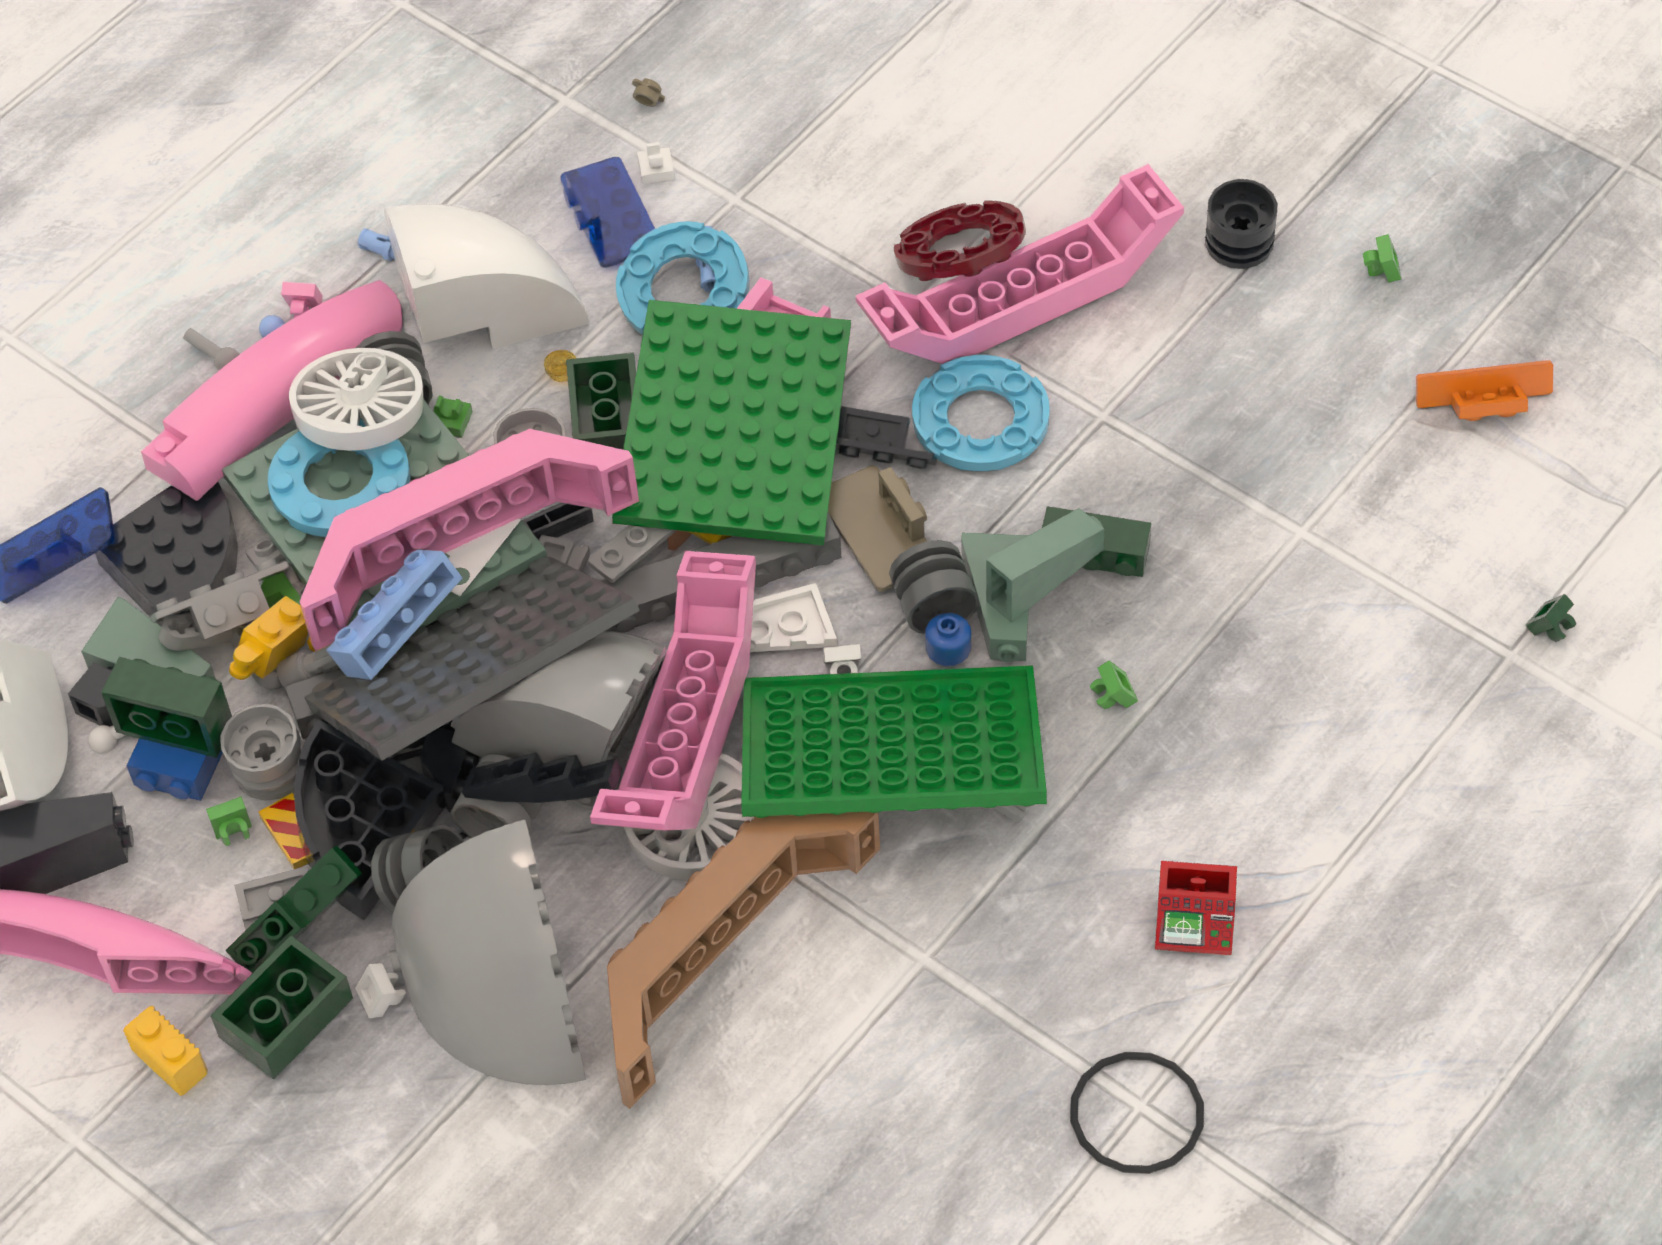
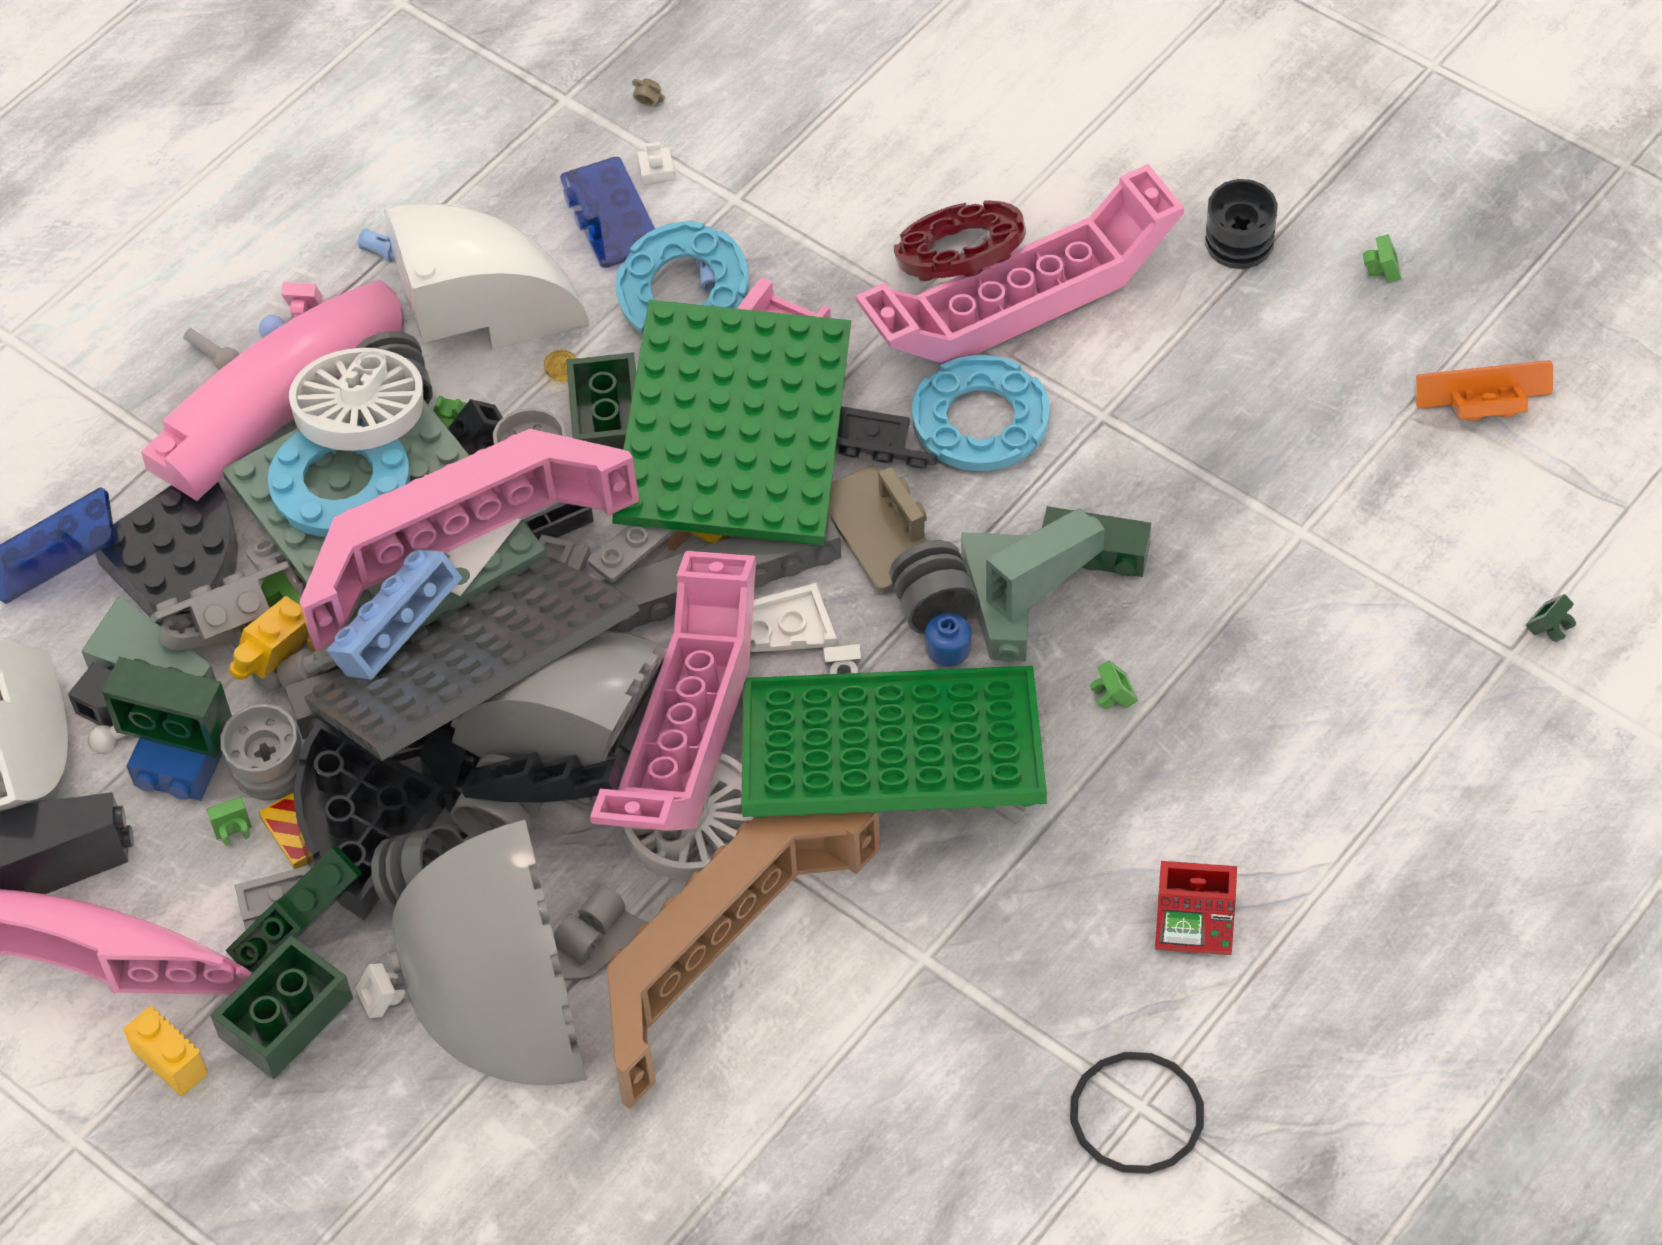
(475, 425): none -> black brick
(594, 934): none -> light grey panel

